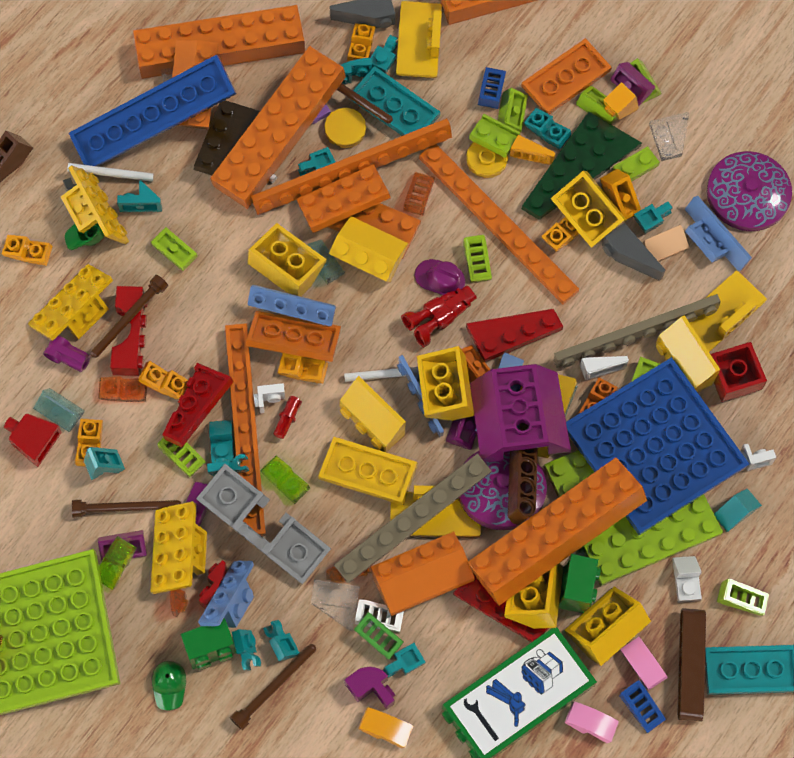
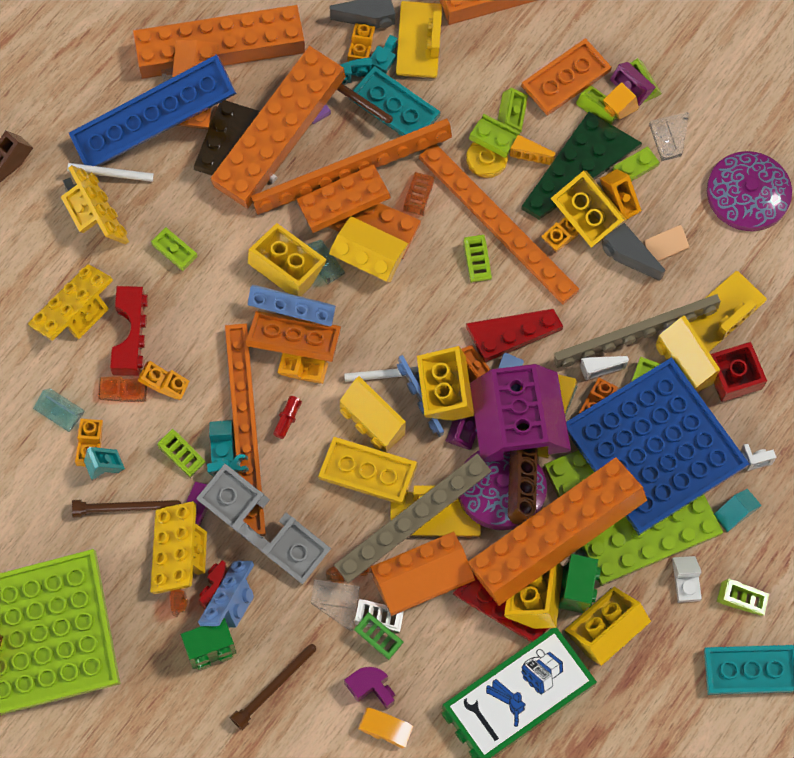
(27, 251): light orange slope -> none
(32, 436): red torso -> none
(63, 352): magenta piece -> none
(76, 239): green cap -> none
(115, 562): clear neon green slope -> none
(135, 538): magenta slope -> none
(144, 202): teal slope -> none
(156, 285): reddish brown piece -> none
(169, 691): green cap -> none
(199, 399): red wing -> none
(245, 646): teal plate -> none
(269, 393): white bracket -> none
(281, 643): teal plate -> none
(285, 479): clear neon green slope -> none
(316, 161): teal plate -> none
(345, 127): yellow tile -> none
(406, 660): teal plate -> none
(439, 276): magenta piece -> none
(442, 312): red piece -> none
(491, 101): blue slope -> none
(548, 130): teal slope -> none
(591, 721): bright pink slope -> none
(643, 663): bright pink slope -> none
(643, 693): blue slope -> none
(652, 217): teal plate -> none
(691, 665): reddish brown beam -> none
(713, 236): medium blue bracket -> none

